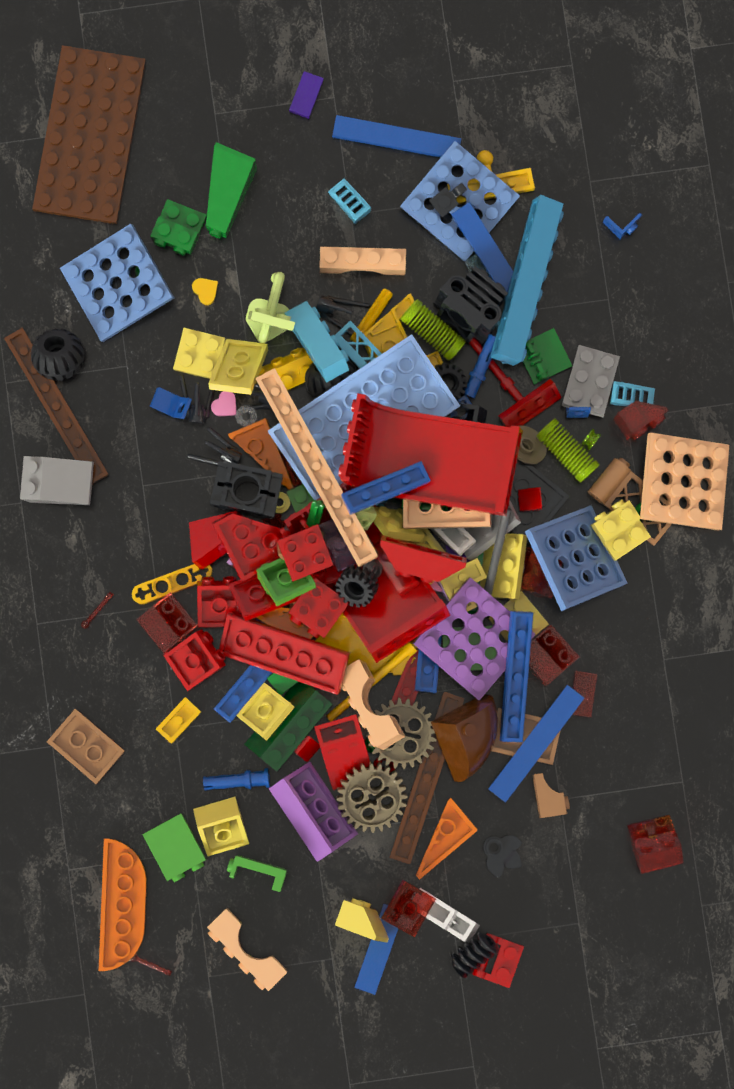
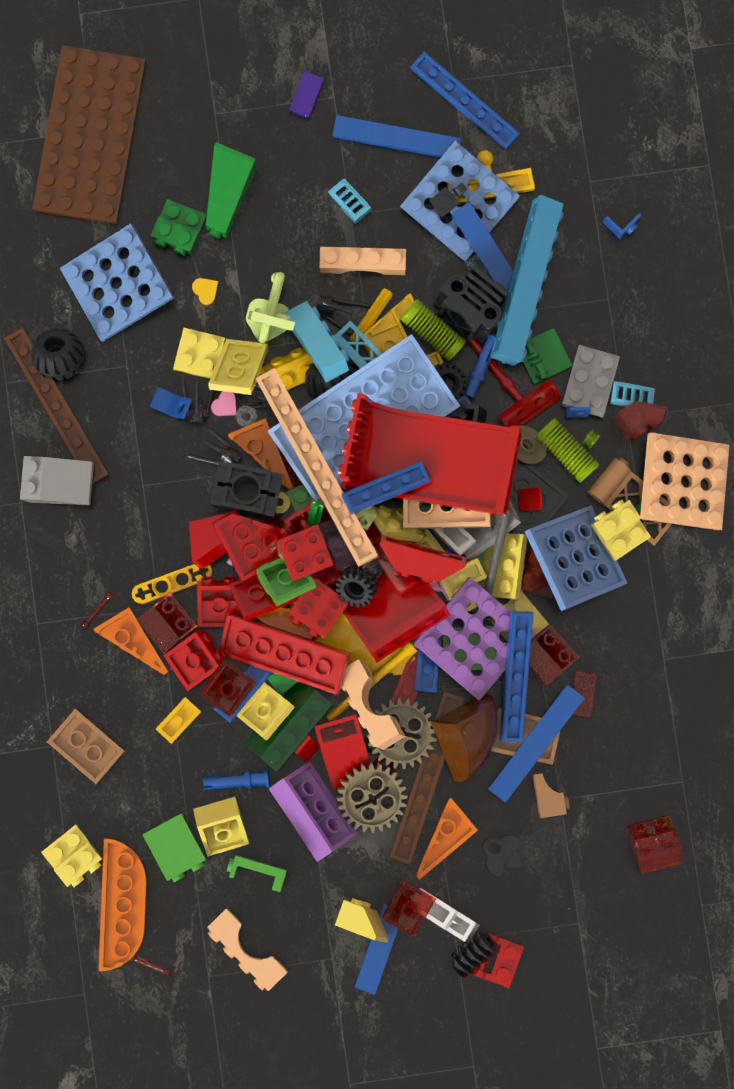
(72, 856): none -> light yellow plate
(128, 634): none -> orange wing
(227, 688): none -> clear red slope
(465, 101): none -> blue tile

